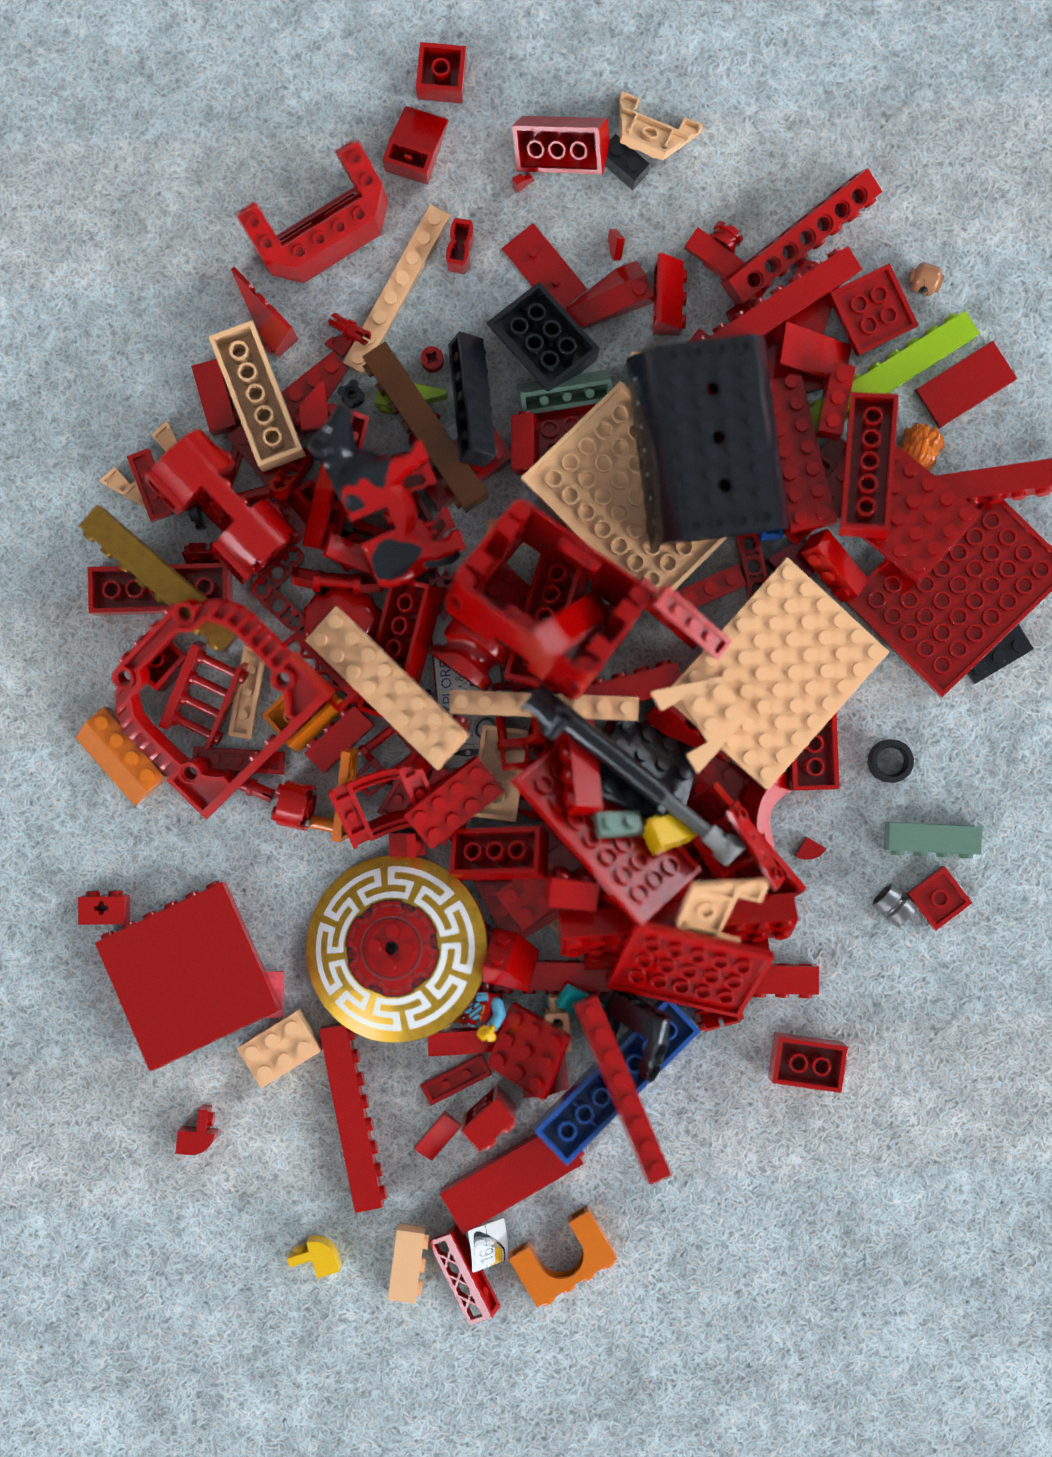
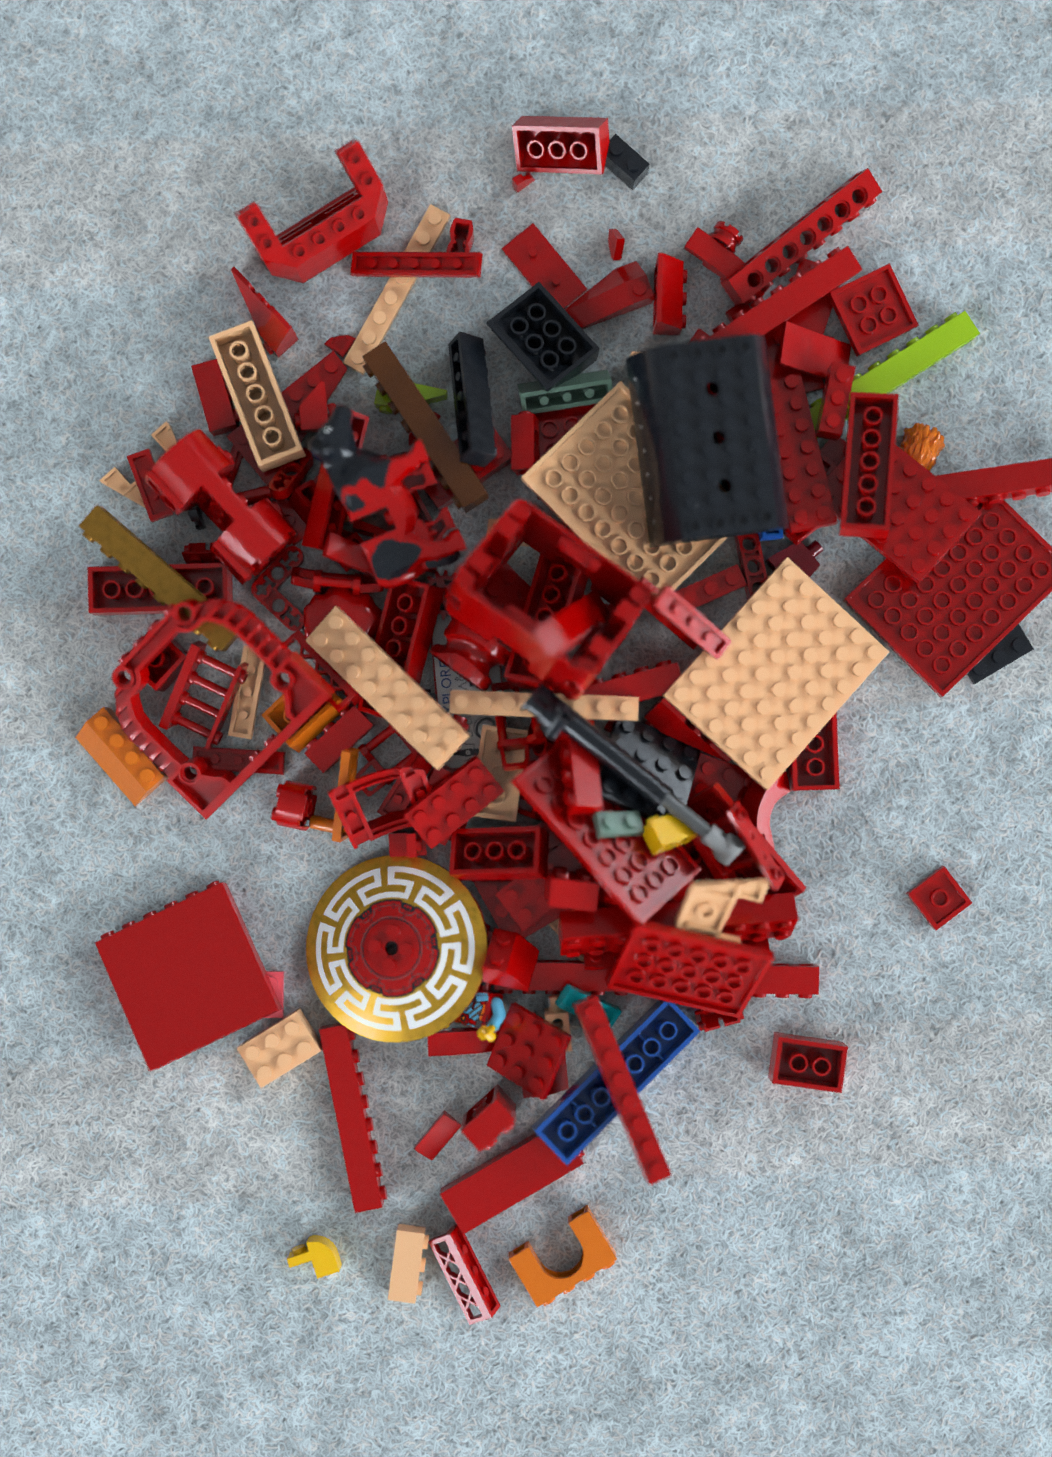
(91, 914): red brick -> none
(197, 1139): red brick -> none
(256, 789): red pin -> none
(347, 390): black brick -> none
(349, 328): red pin -> none
(415, 145): red slope -> none
(417, 264): none -> red tile
(434, 363): red wheel -> none
(441, 72): red brick -> none
(456, 1079): red tile -> none
(488, 1244): sticker -> none
(645, 1020): black connector -> none
(650, 135): light nougat wing -> none
(713, 711): light nougat wing -> none
(809, 850): red tile -> none
(834, 565): red brick -> none
(898, 908): flat silver wheel -> none
(905, 751): black tyre -> none
(926, 279): nougat head -> none
(932, 838): sand green brick -> none
(966, 384): red tile -> none

